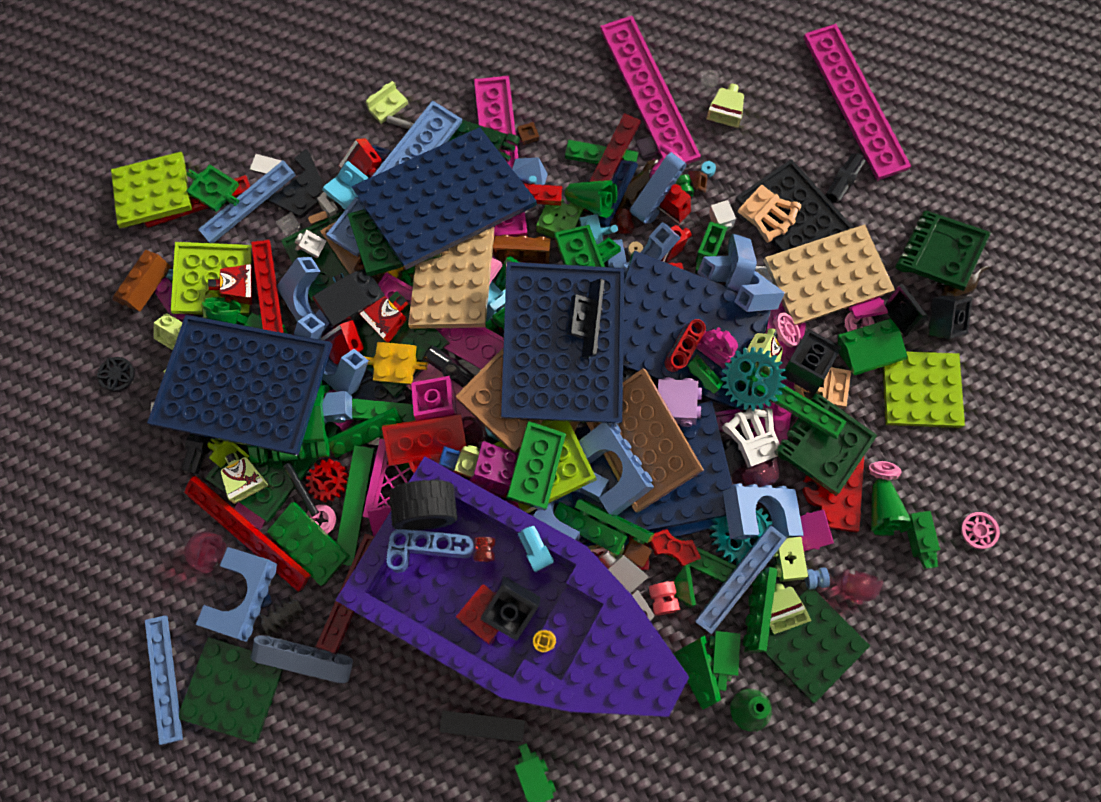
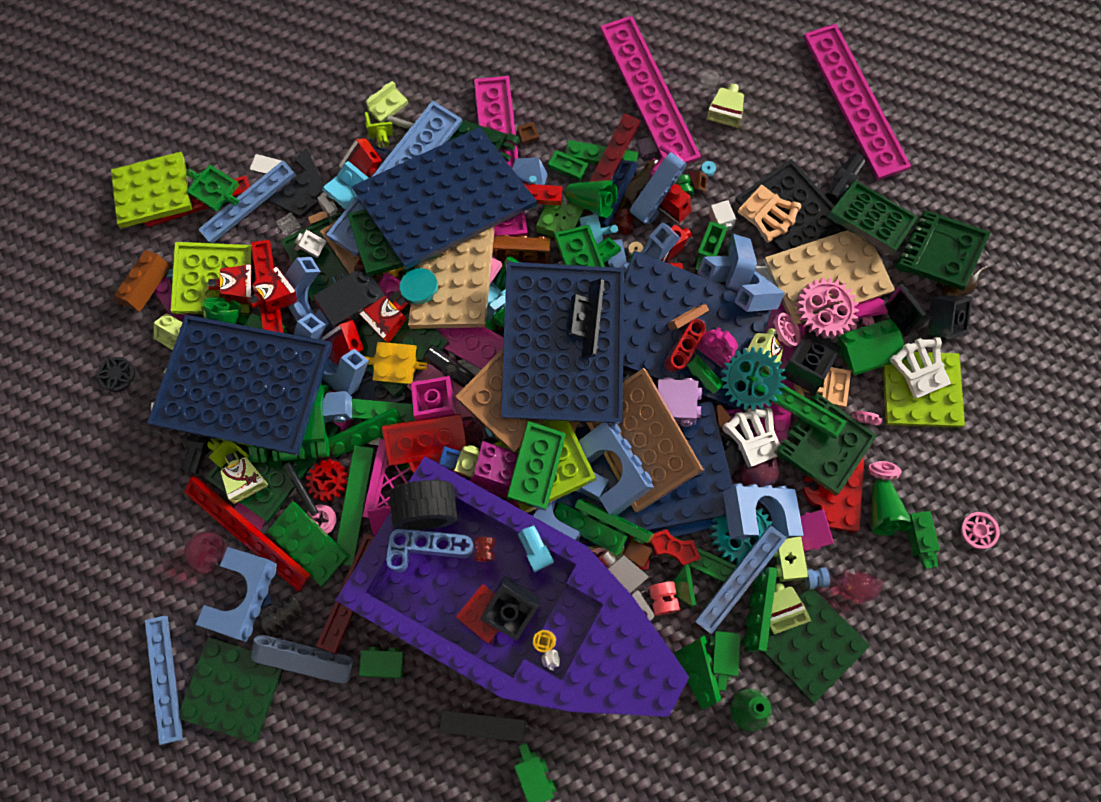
(272, 291): none -> red torso
(379, 131): none -> lime bracket
(382, 663): none -> green brick
(418, 286): none -> teal tile
(550, 659): none -> white plate
(567, 165): none -> green plate
(687, 316): none -> nougat tile
(723, 417): none -> reddish brown slope
(834, 323): none -> bright pink gear
(866, 417): none -> bright pink gear
(873, 217): none -> dark green plate
(925, 379): none -> white plate

